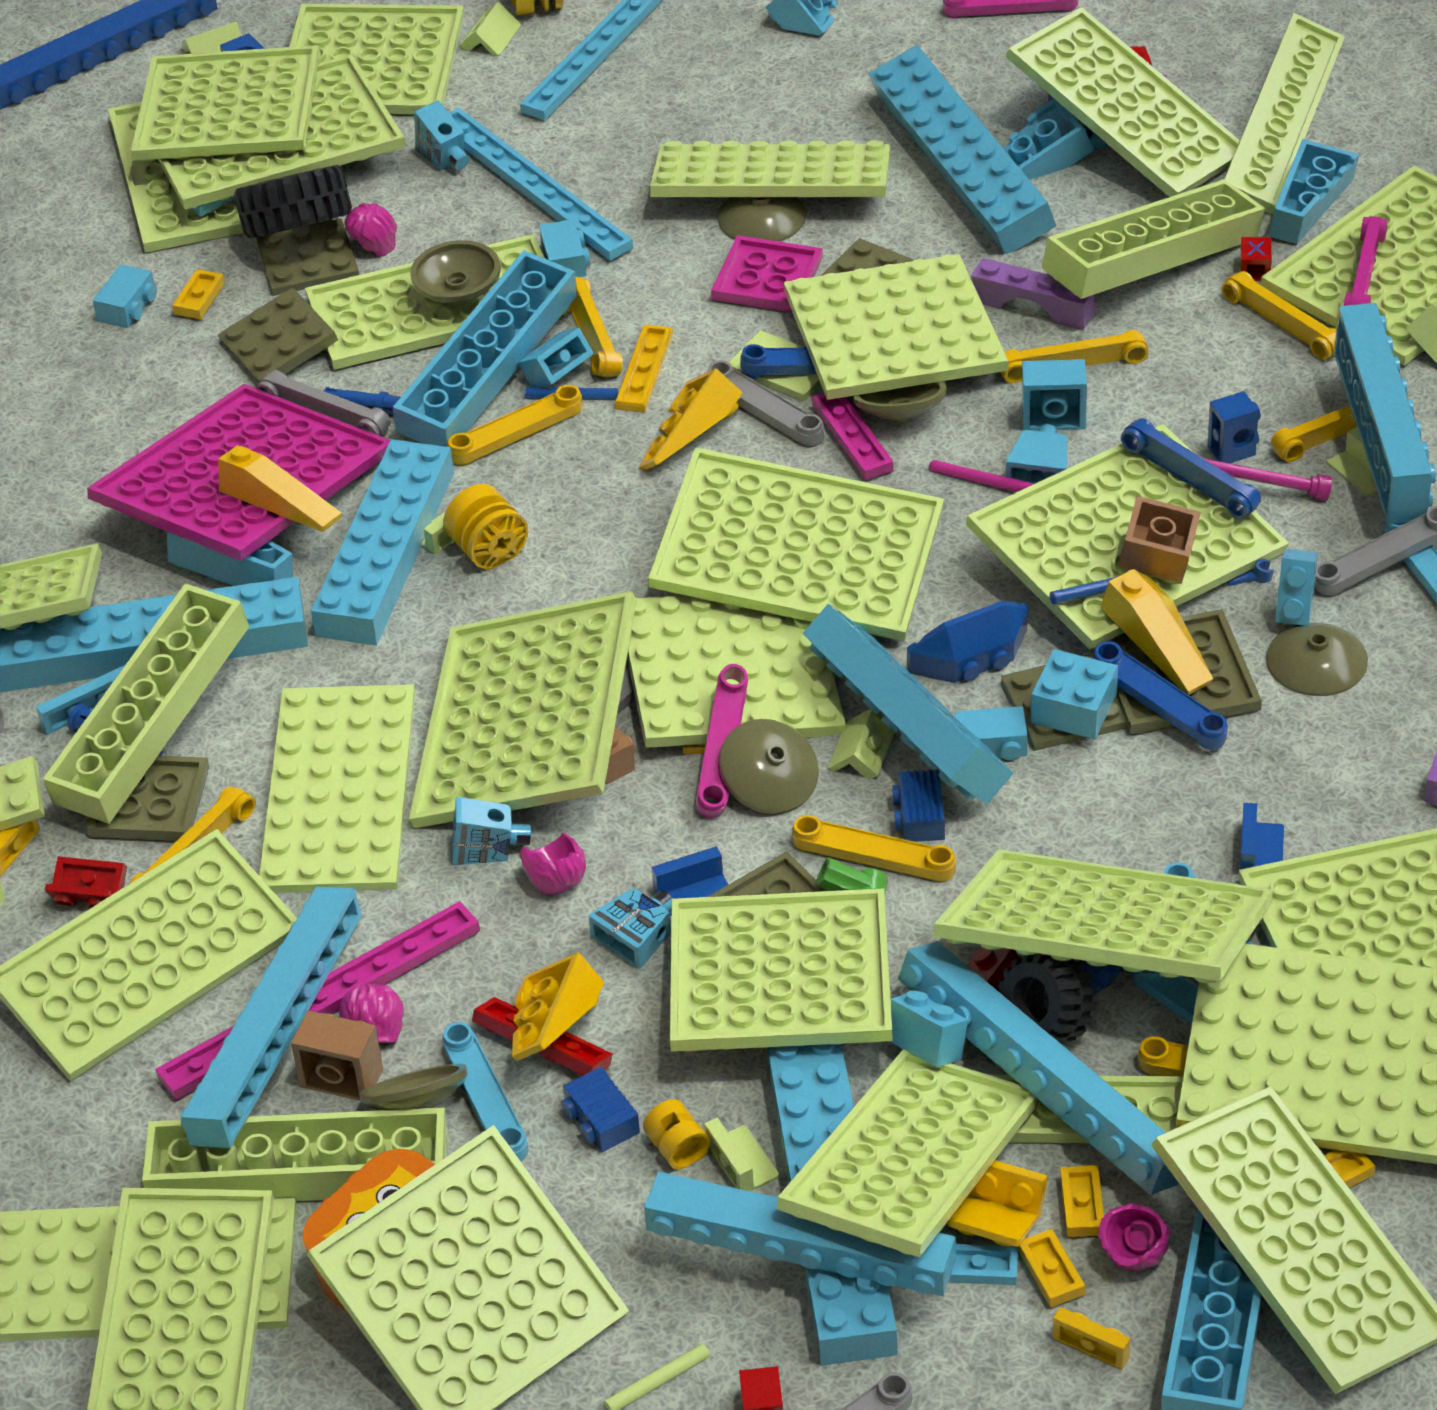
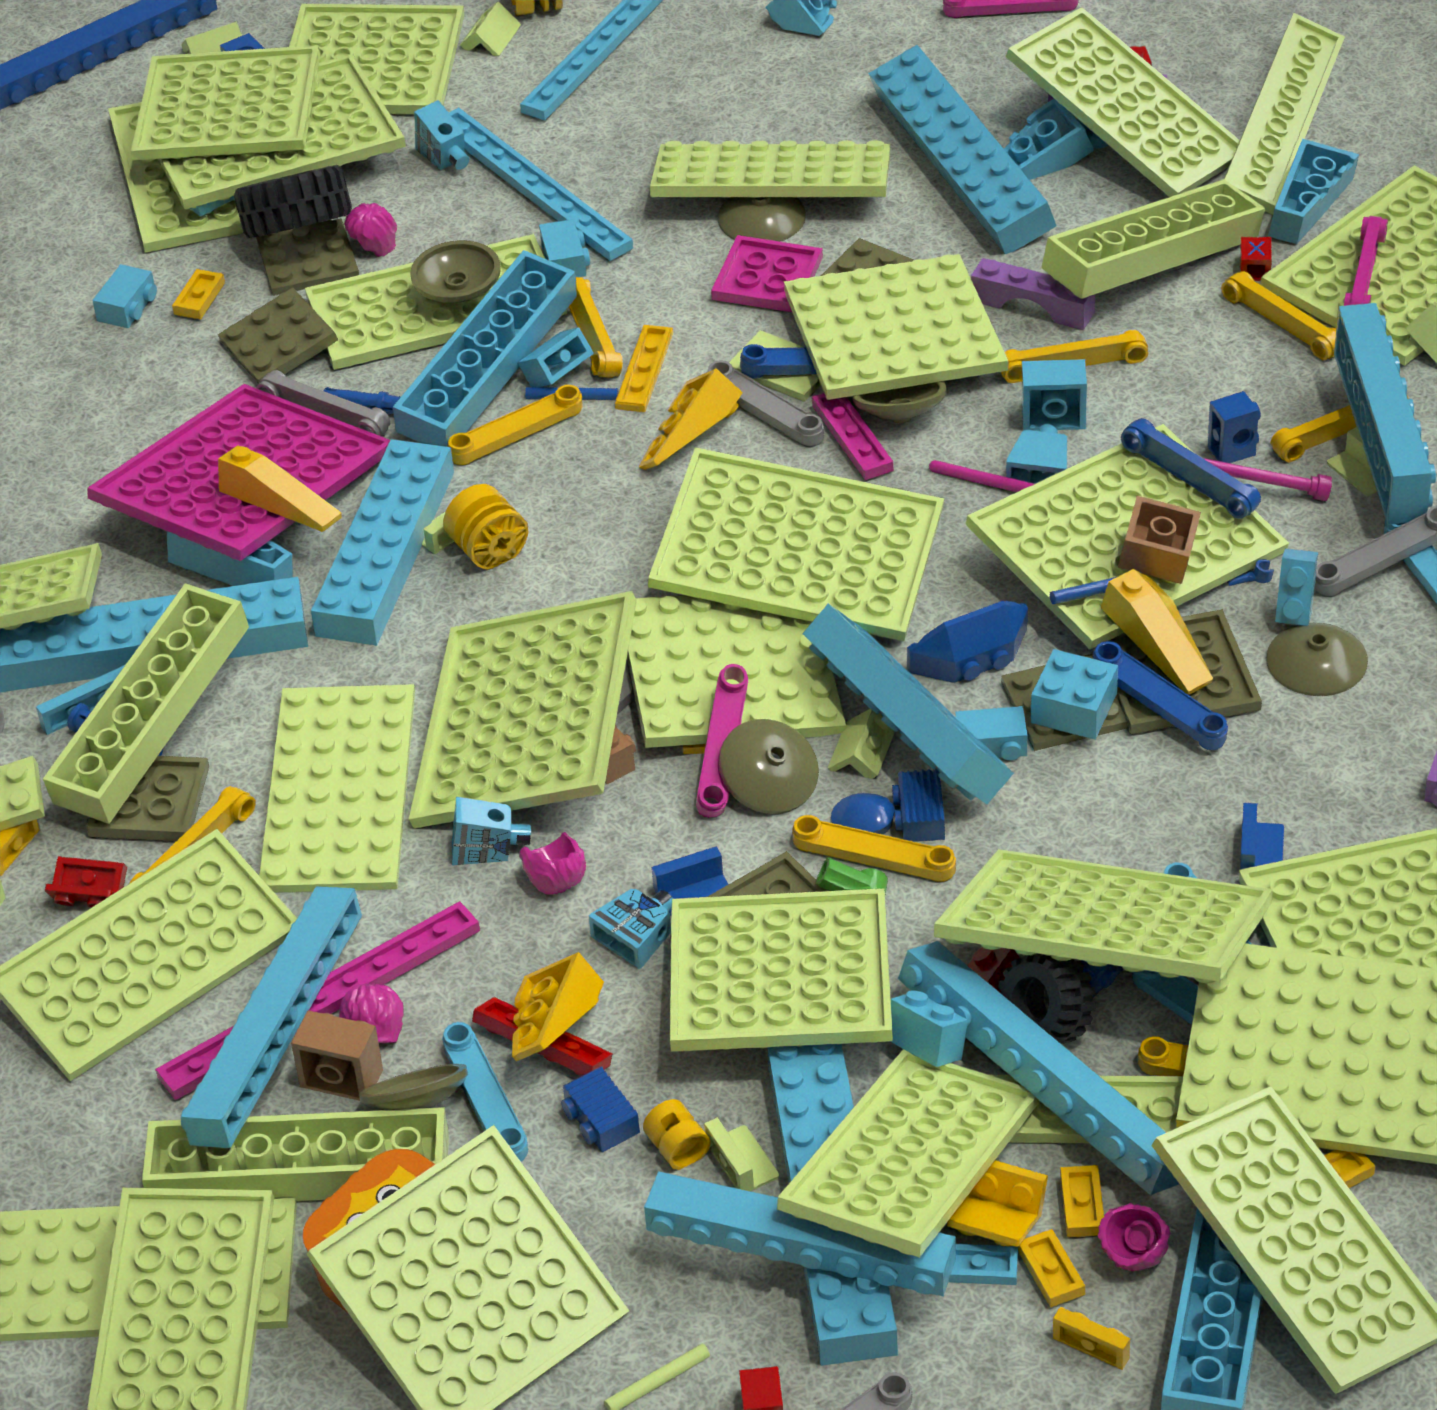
(864, 812): none -> blue hat

